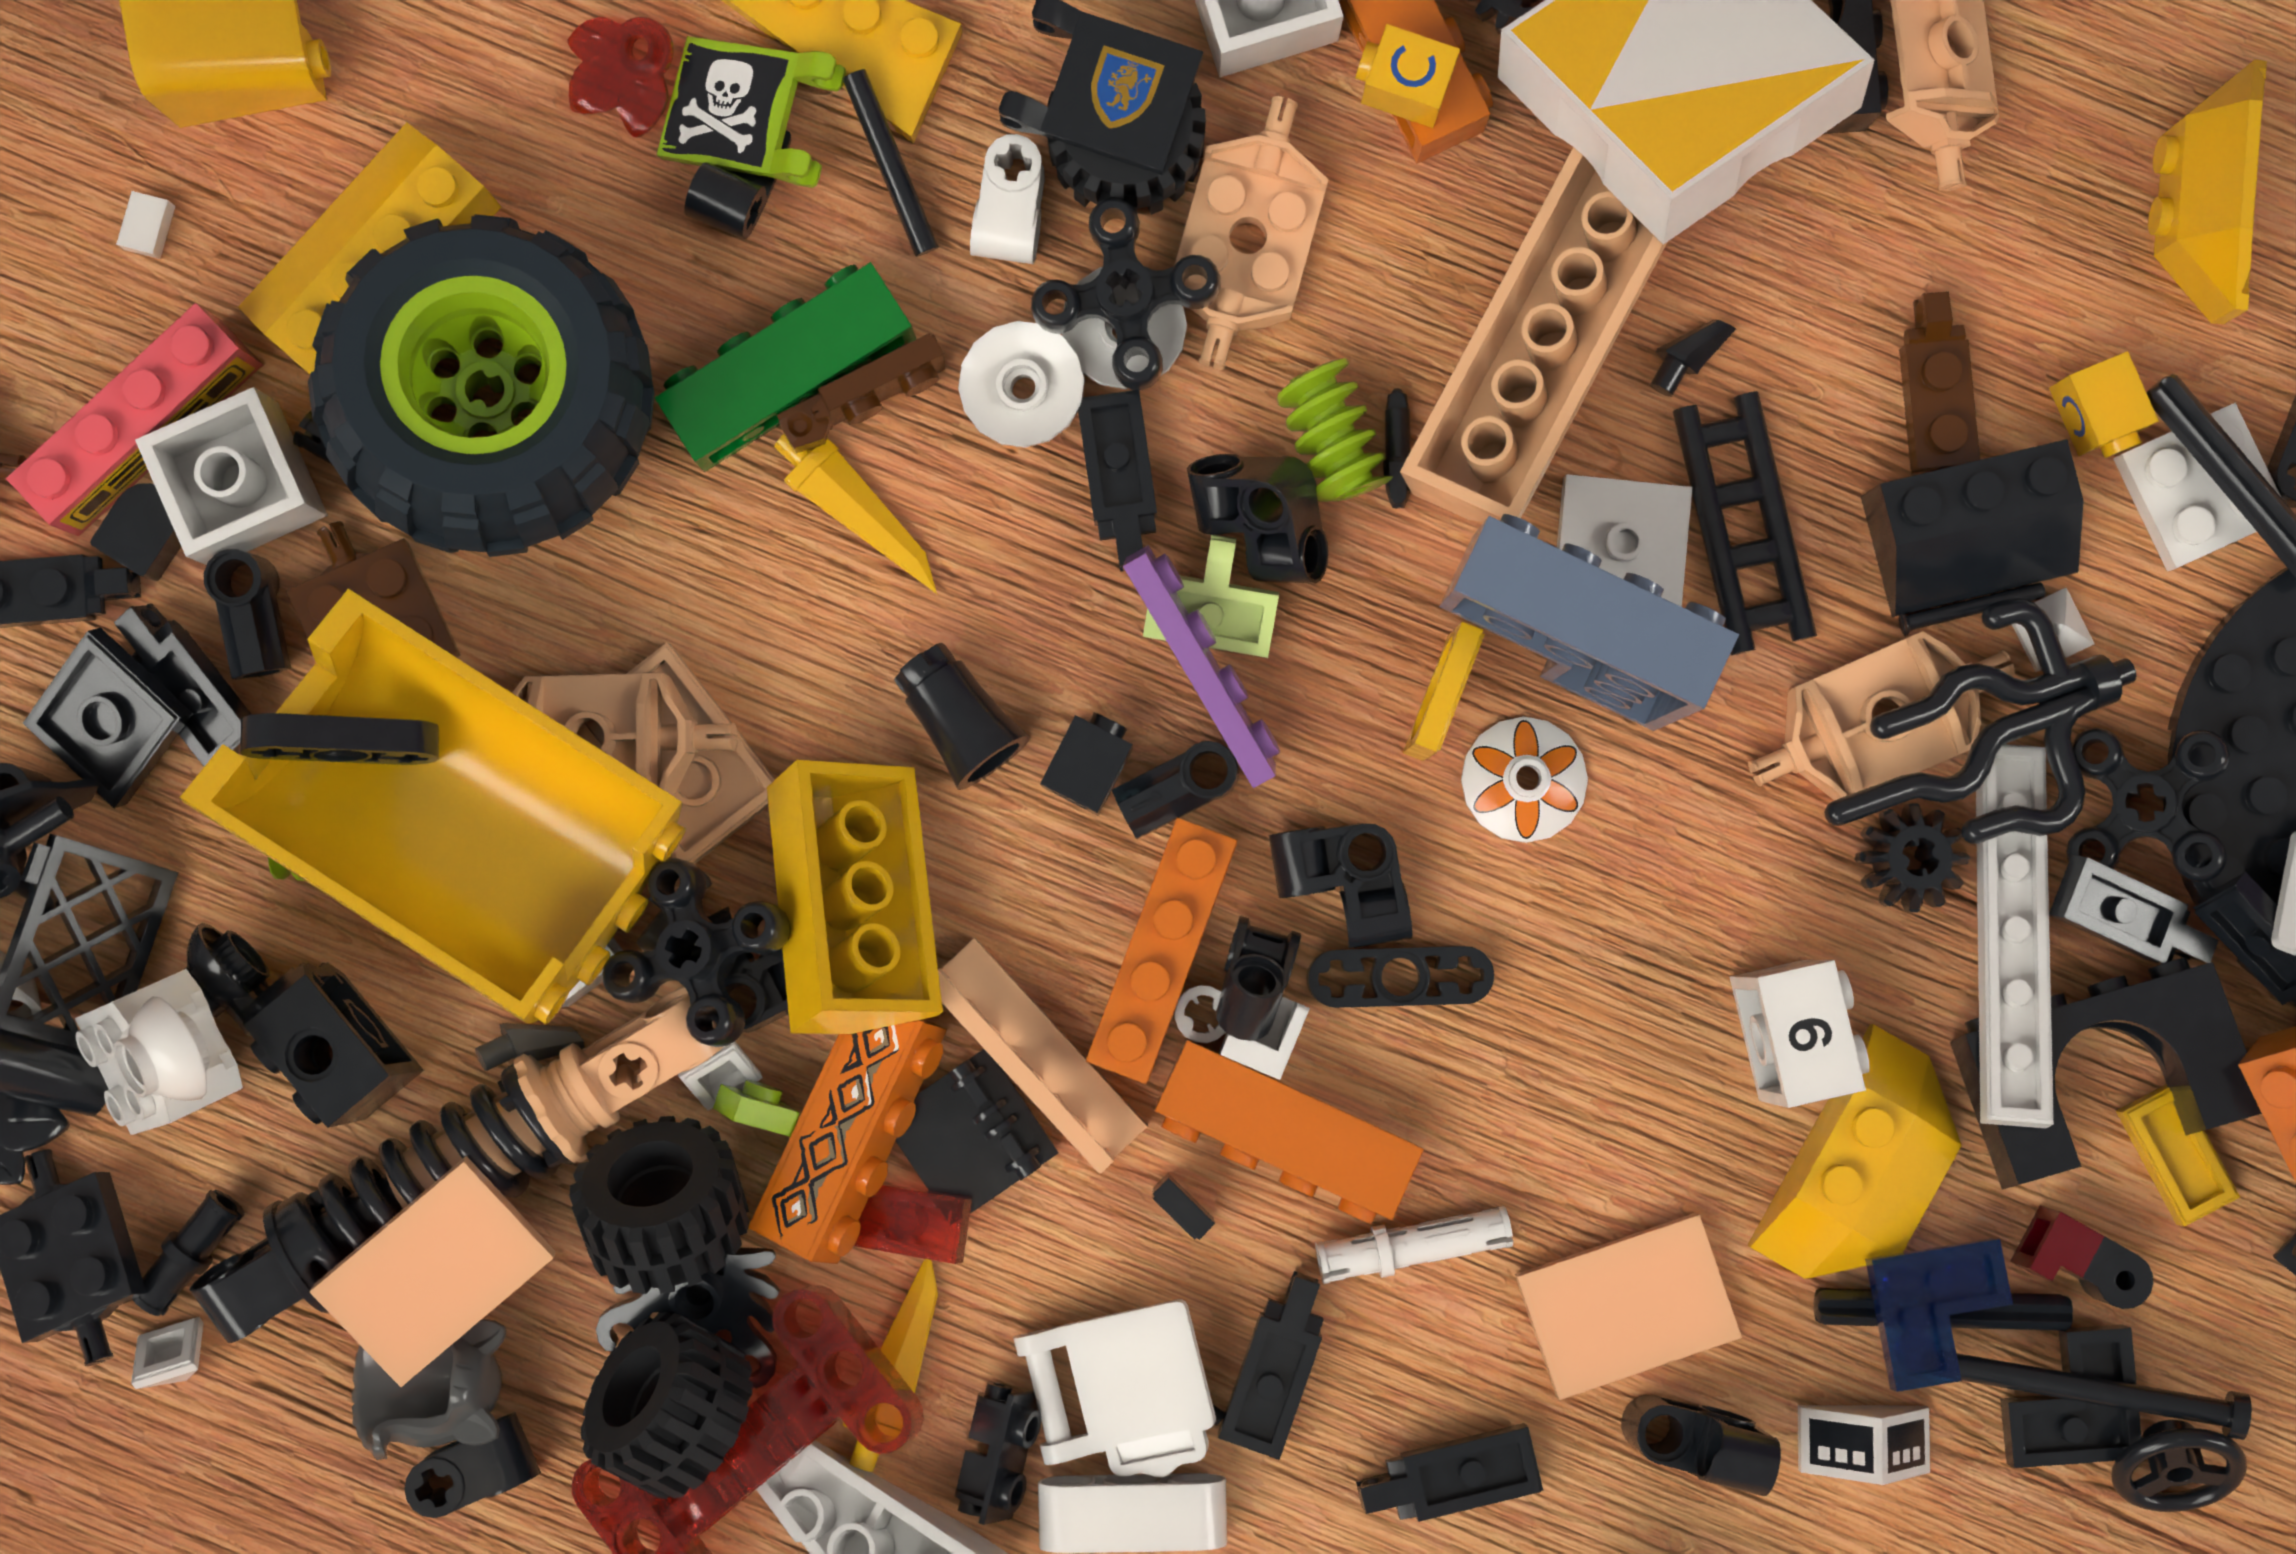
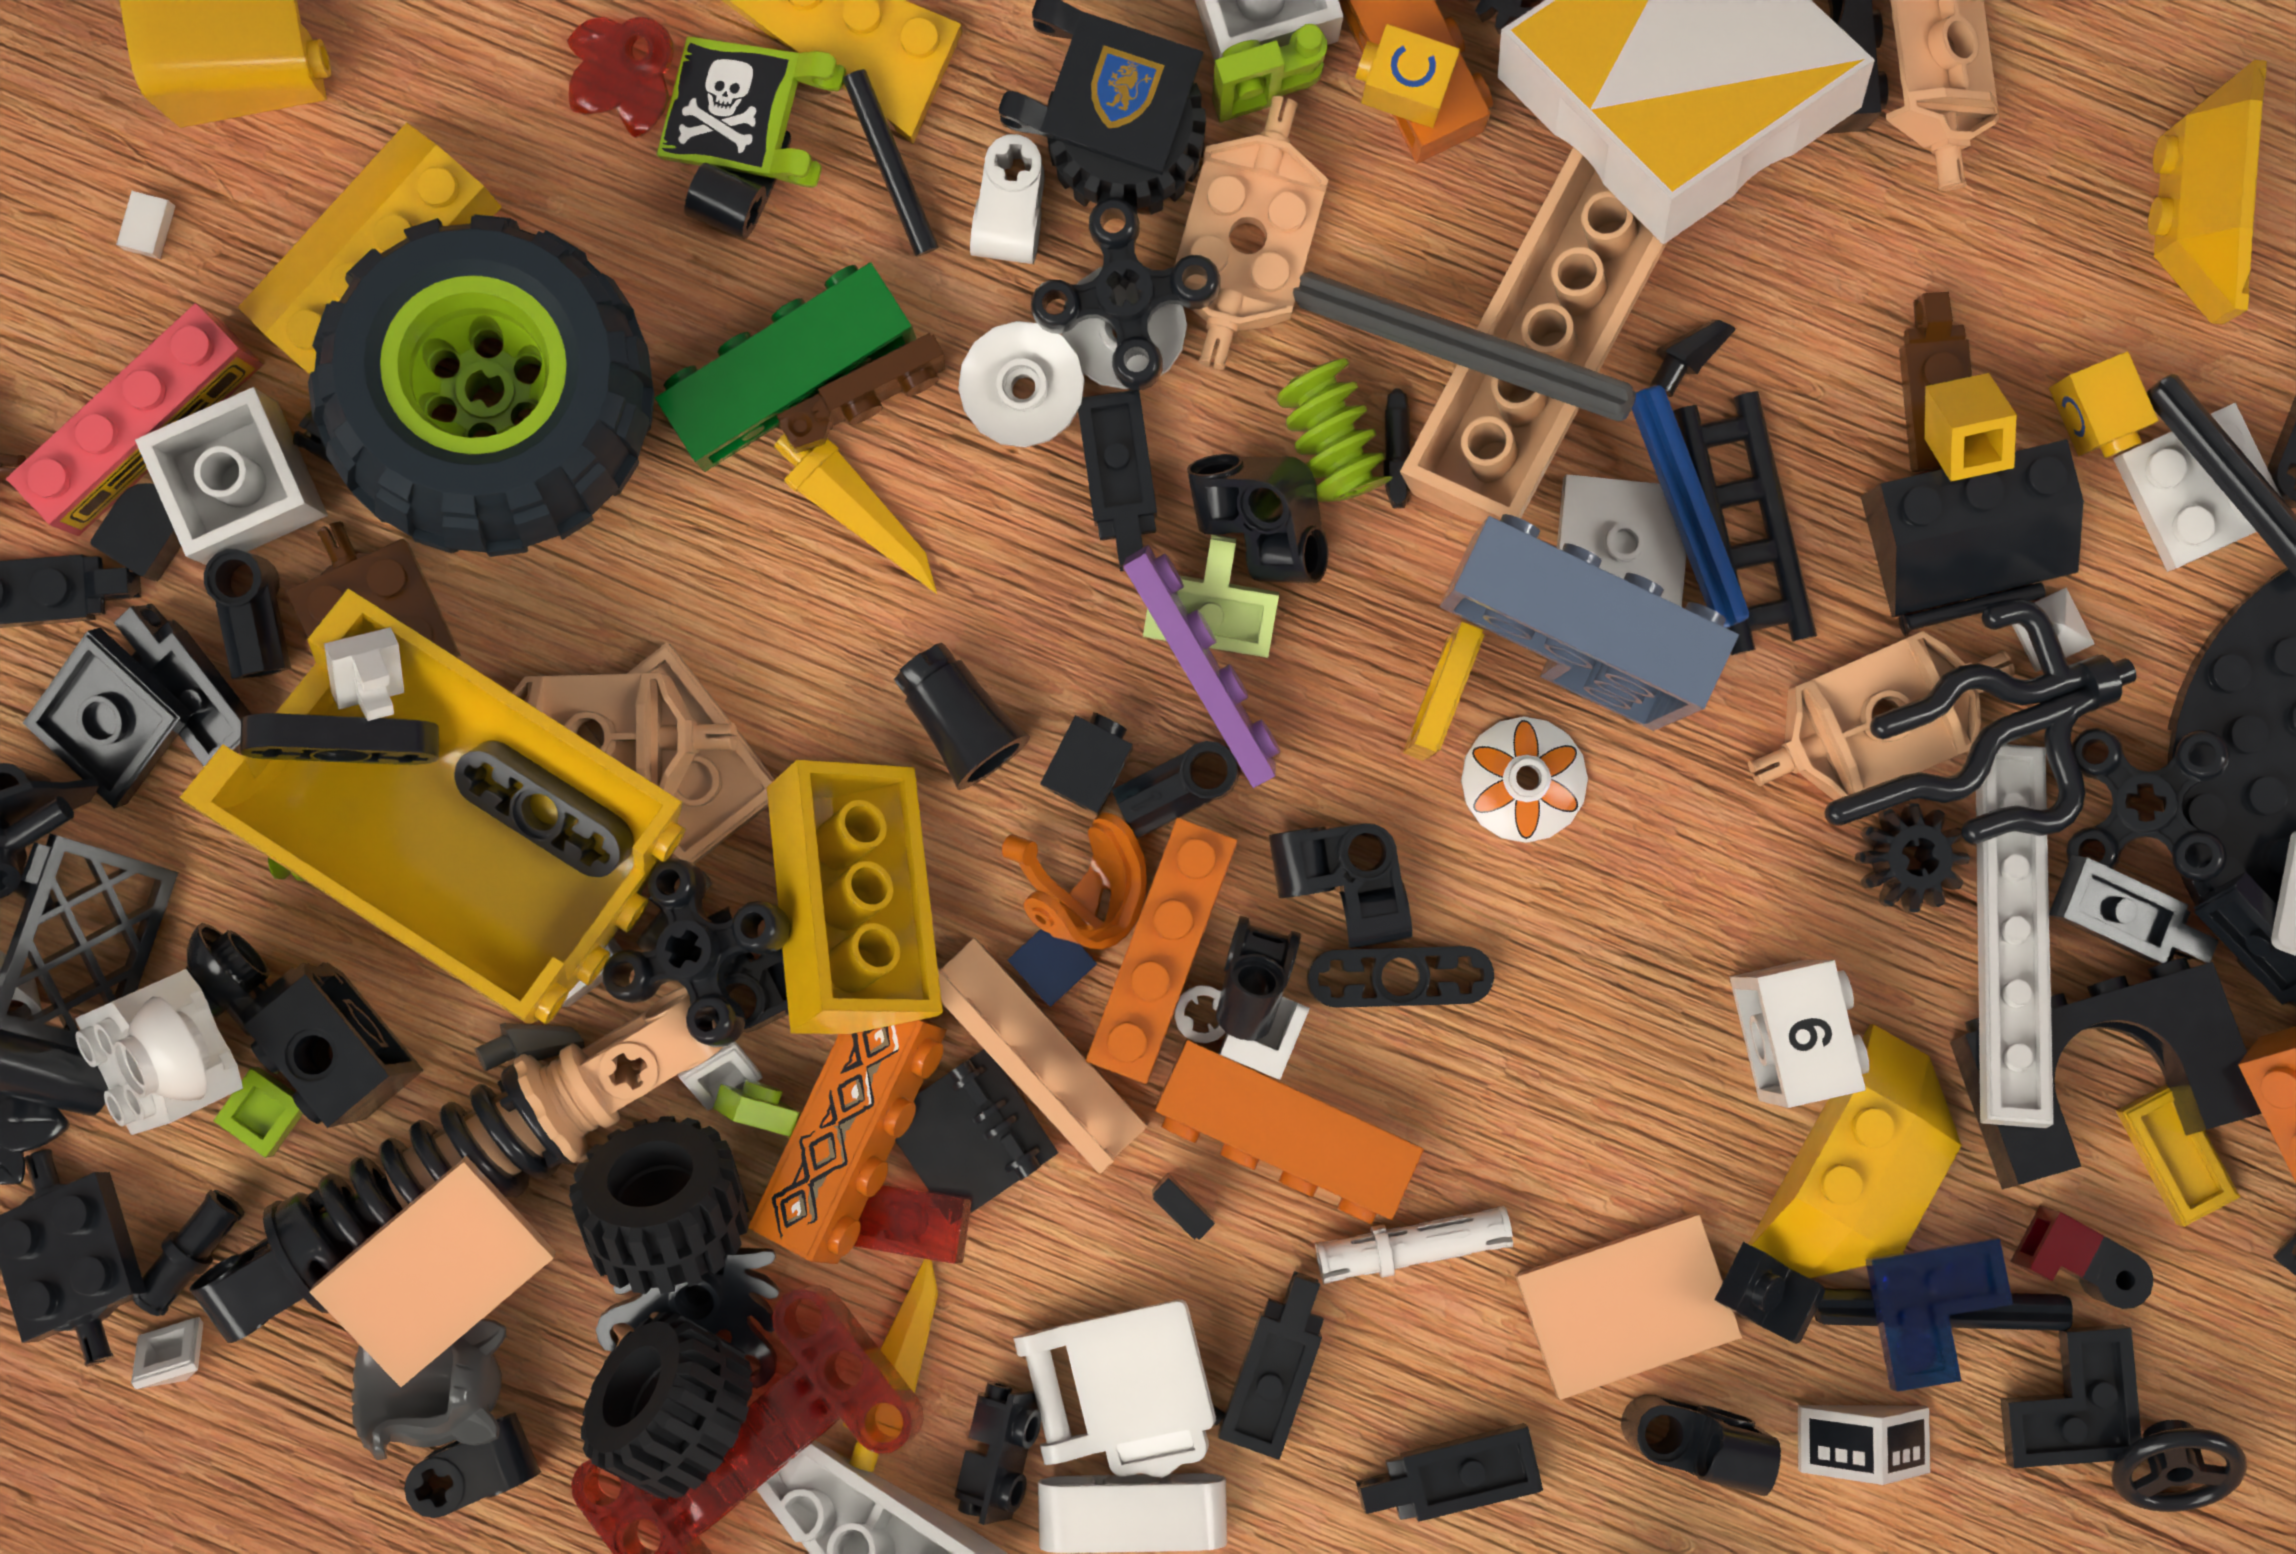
(260, 1112): none -> lime plate
(365, 672): none -> white tile
(517, 812): none -> black beam
(1051, 965): none -> dark blue tile
(1115, 866): none -> orange helmet
(1255, 72): none -> lime plate
(1466, 346): none -> dark grey axle
(1688, 505): none -> blue axle
(1770, 1294): none -> black bracket
(1970, 427): none -> yellow brick
(2231, 1413): black bar -> none

